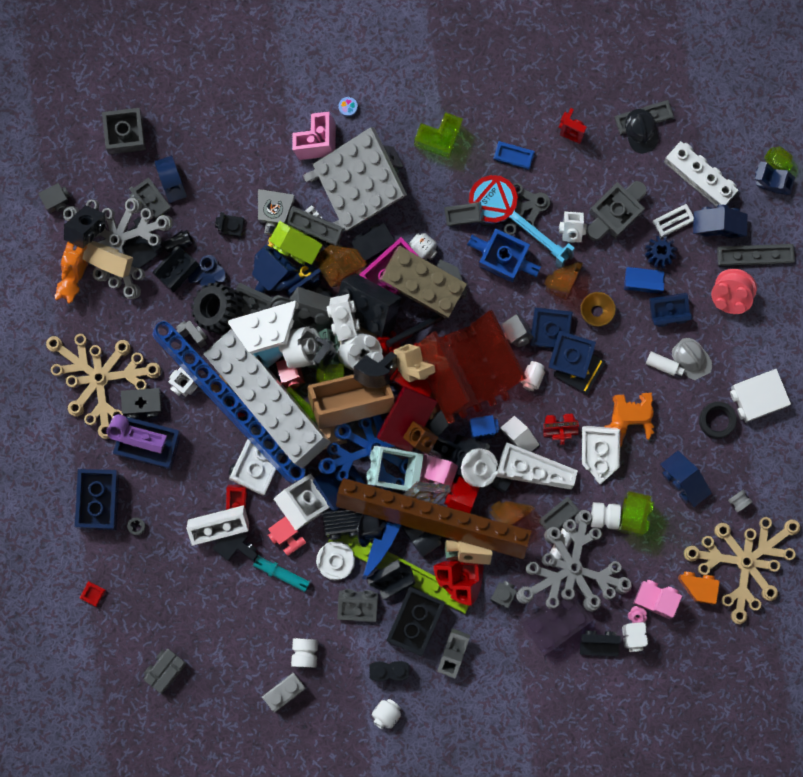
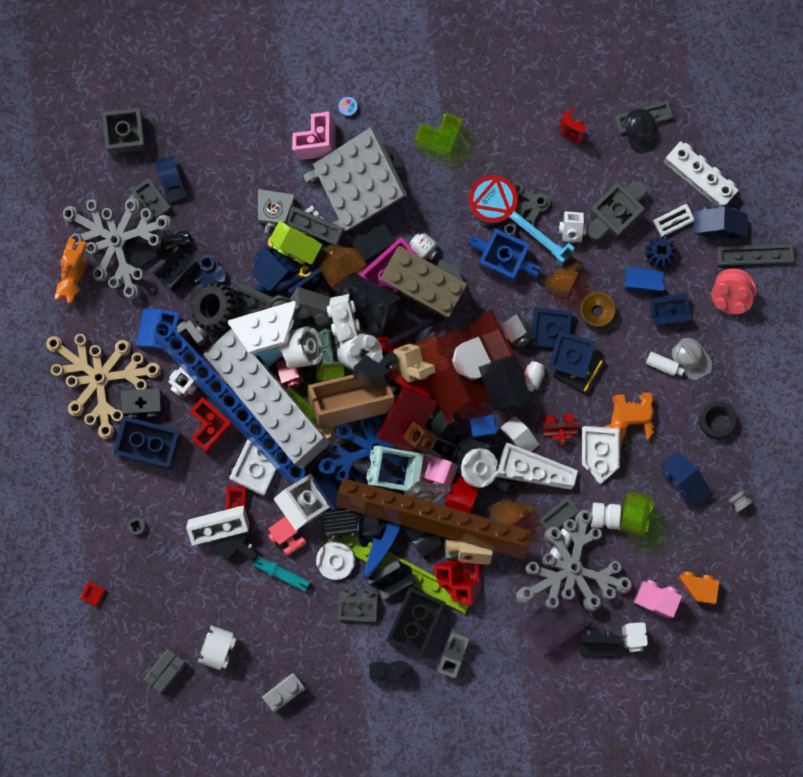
(55, 198): dark grey brick -> none
(84, 226): black brick -> none
(97, 499): dark blue brick -> none
(108, 259): tan slope -> none
(121, 431): medium lavender plate -> none
(149, 320): none -> blue slope
(213, 427): none -> red brick
(216, 648): none -> white brick
(229, 225): black bracket -> none
(304, 653): white wheel -> none
(325, 354): black bracket -> none
(386, 714): white head -> none
(464, 214): dark grey tile -> none
(469, 357): none -> white tile
(503, 594): dark grey brick -> none
(505, 383): none -> black brick
(513, 155): blue tile -> none
(637, 610): bright pink plate -> none
(760, 396): white brick -> none
(764, 548): tan plant -> none
(773, 179): dark blue brick -> none
(779, 158): clear neon green head -> none

